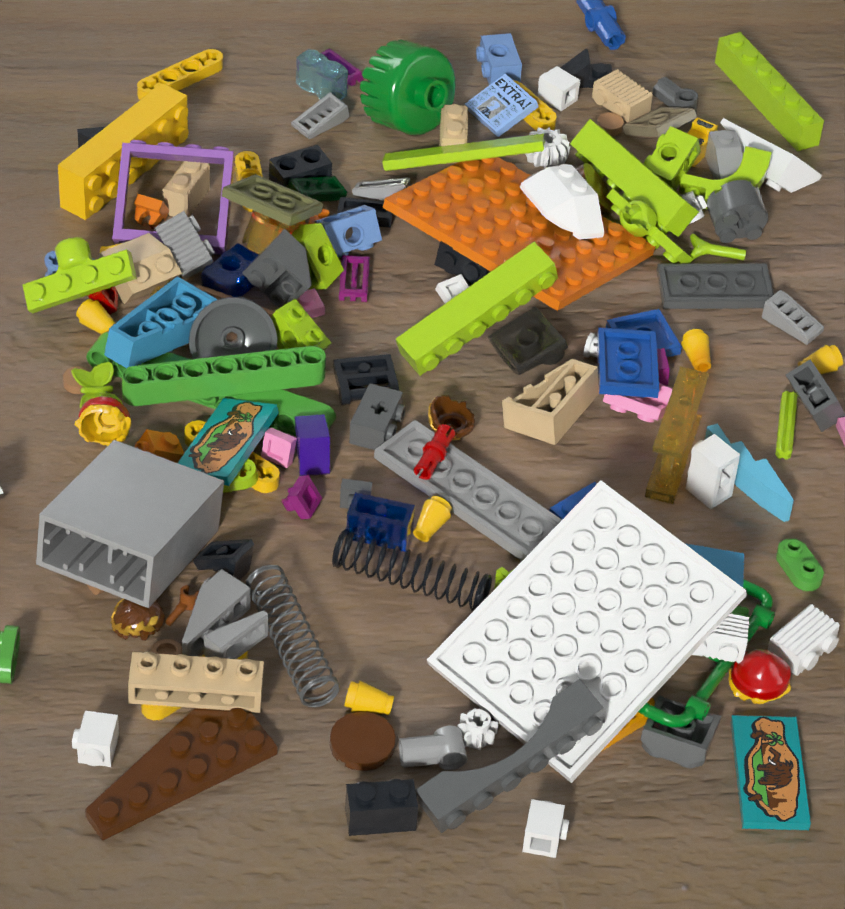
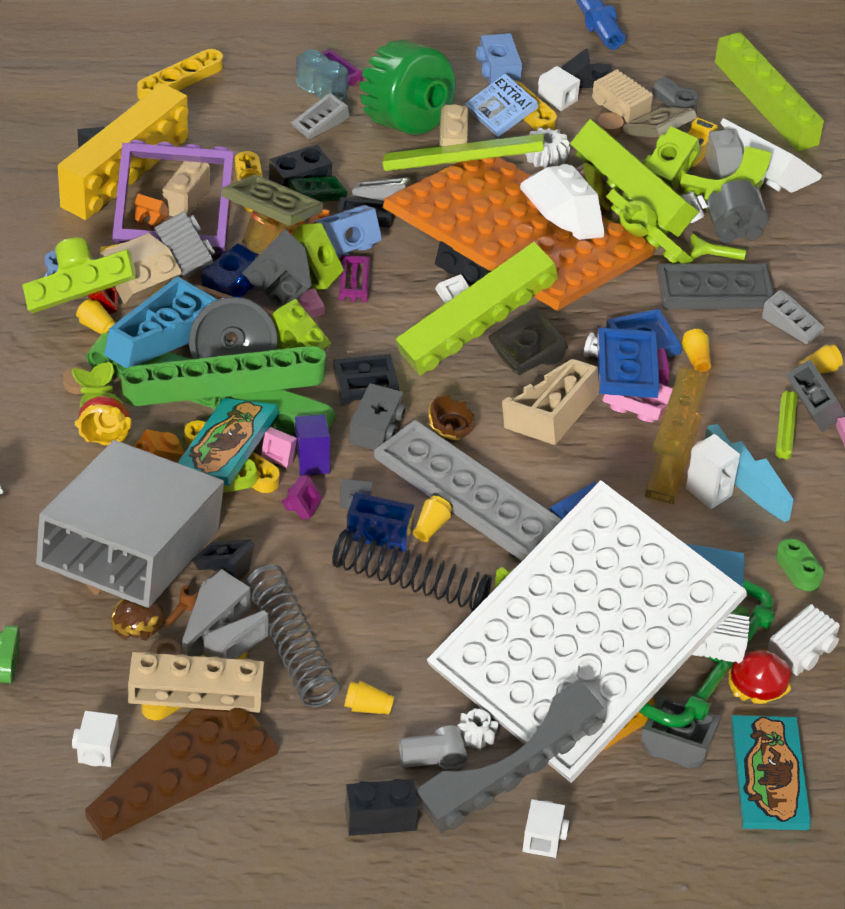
(362, 740): reddish brown tile -> none
(434, 451): red pin -> none

